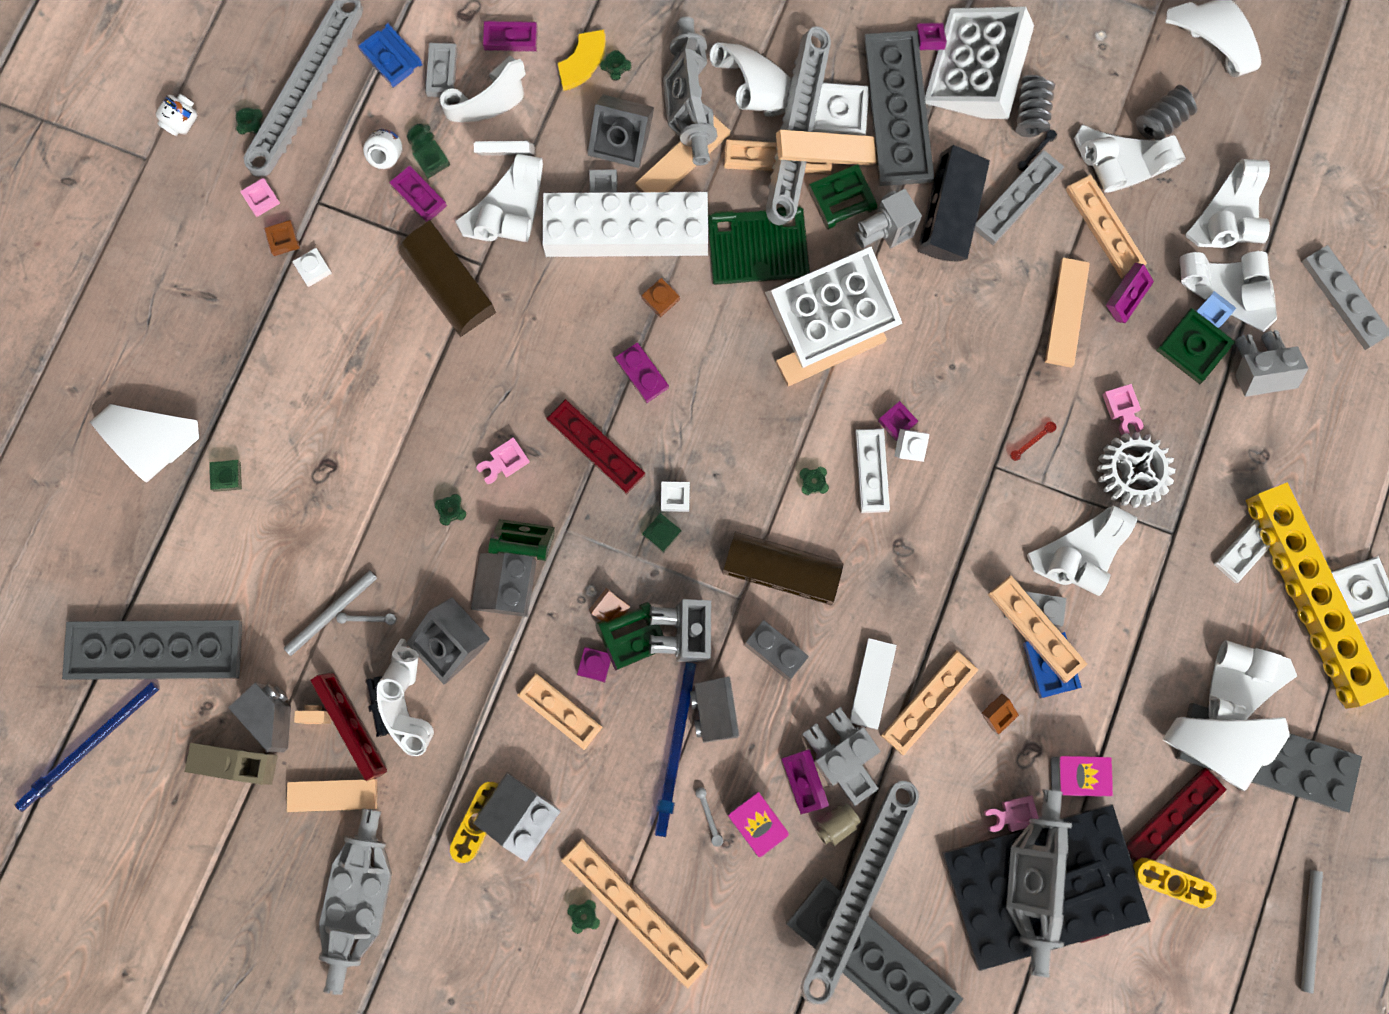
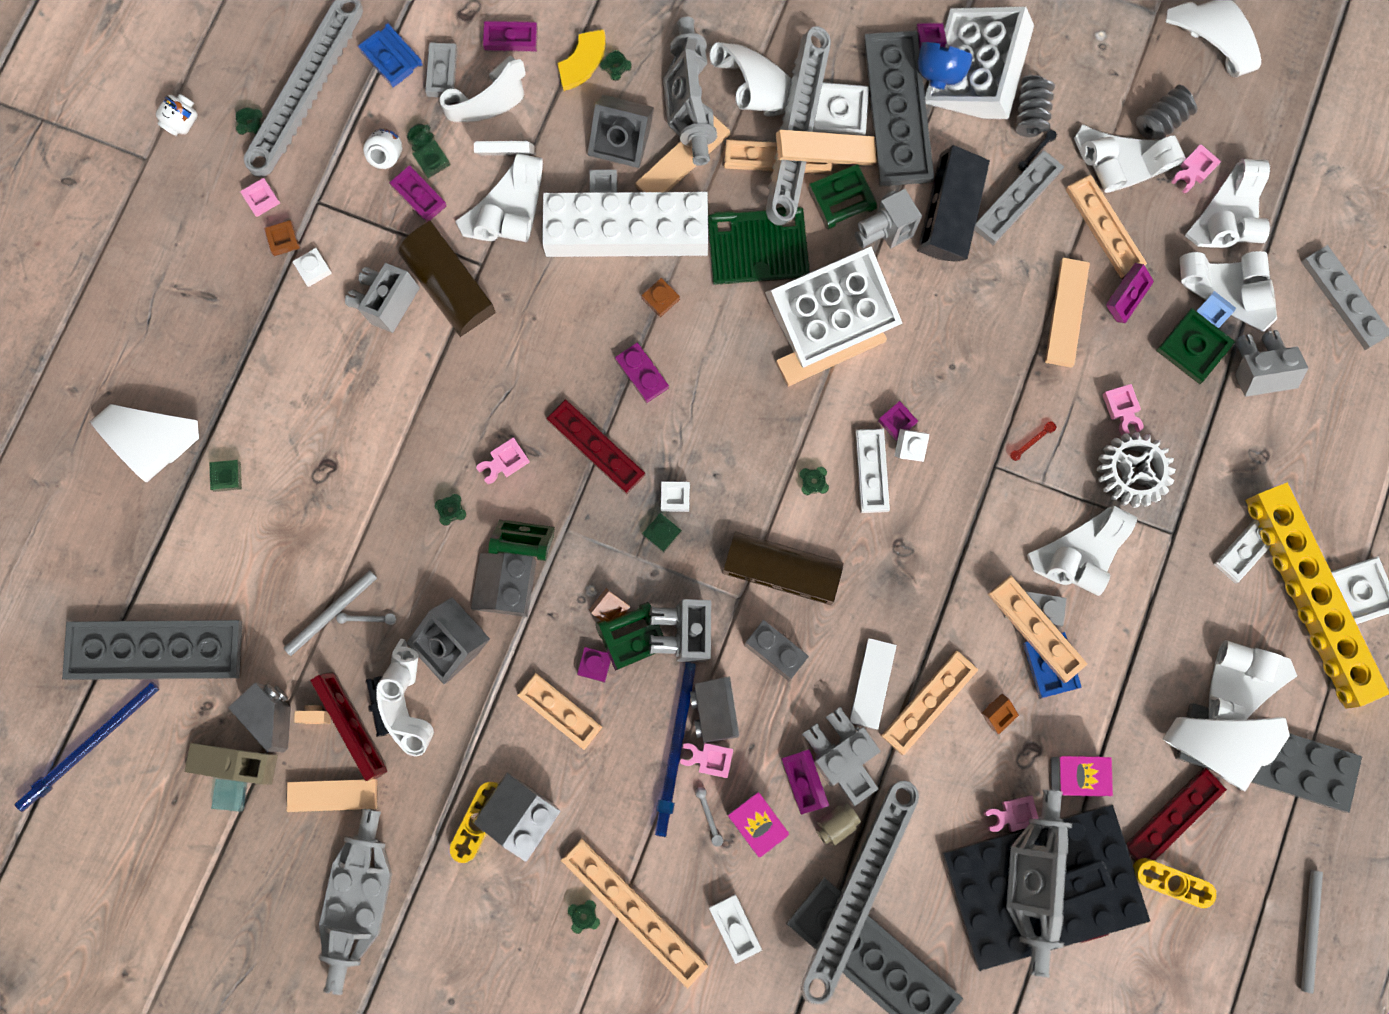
(229, 795): none -> clear light blue tile
(387, 298): none -> light grey brick
(712, 760): none -> bright pink plate
(735, 928): none -> white plate
(943, 65): none -> blue cylinder
(1196, 167): none -> bright pink plate

